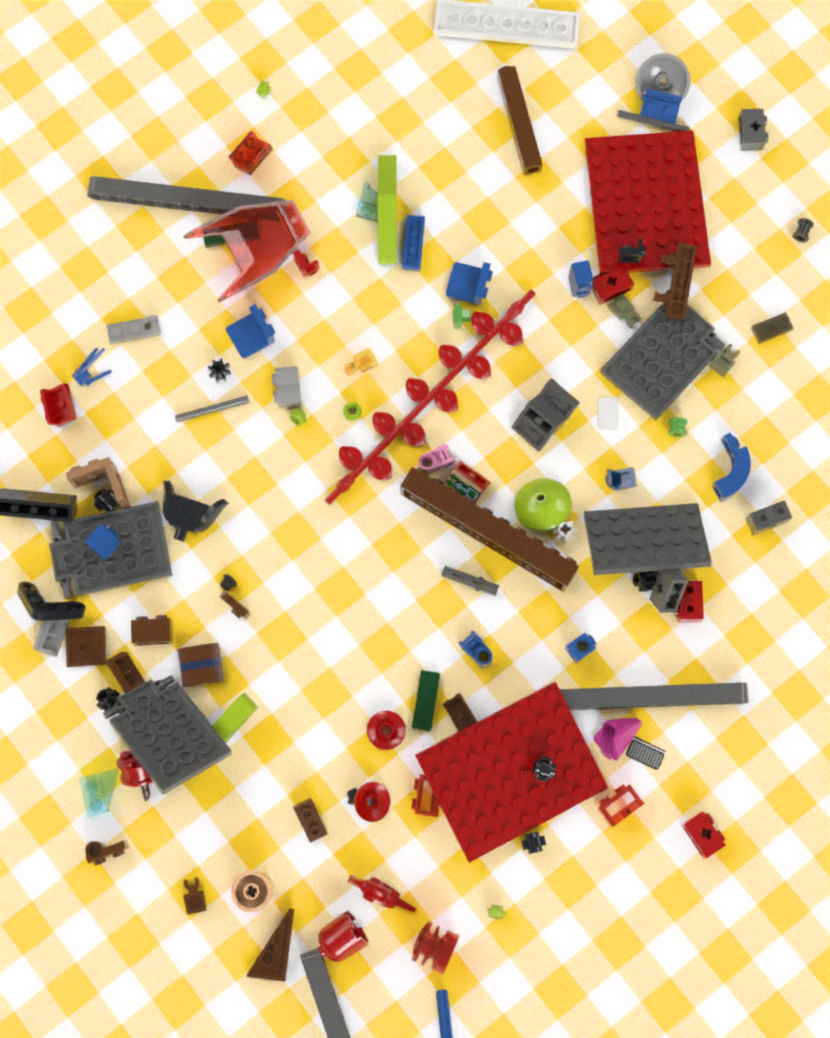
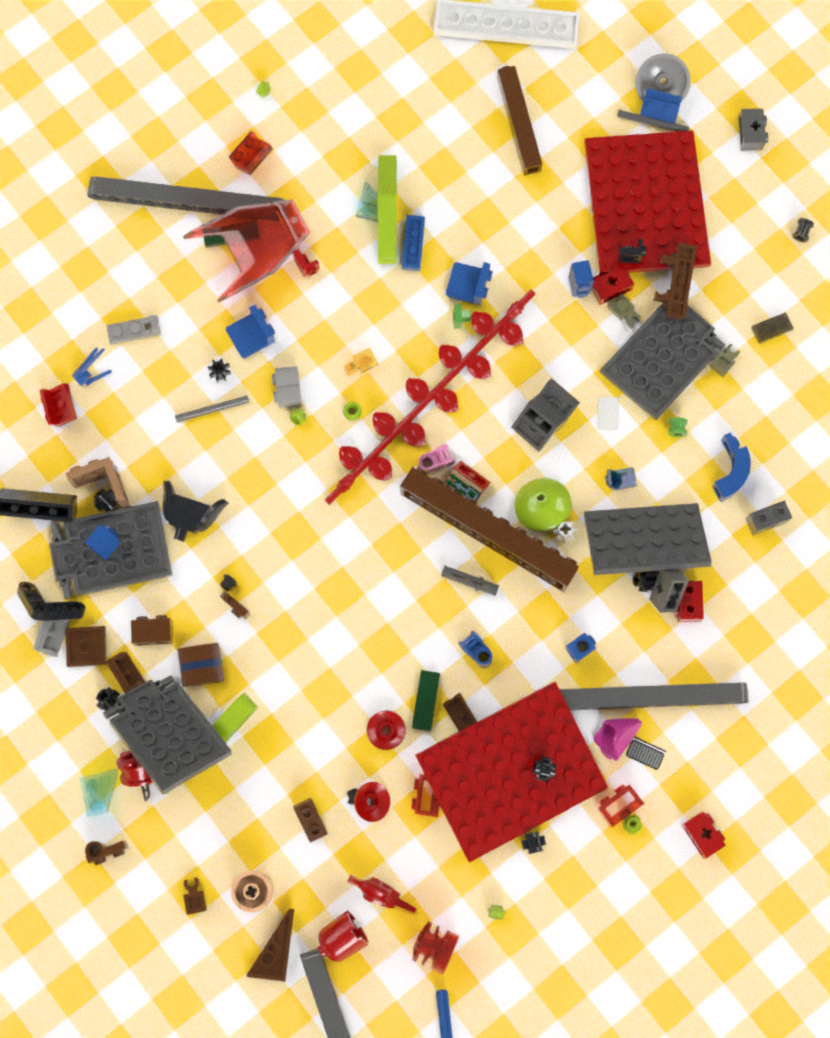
(627, 824): none -> lime plate

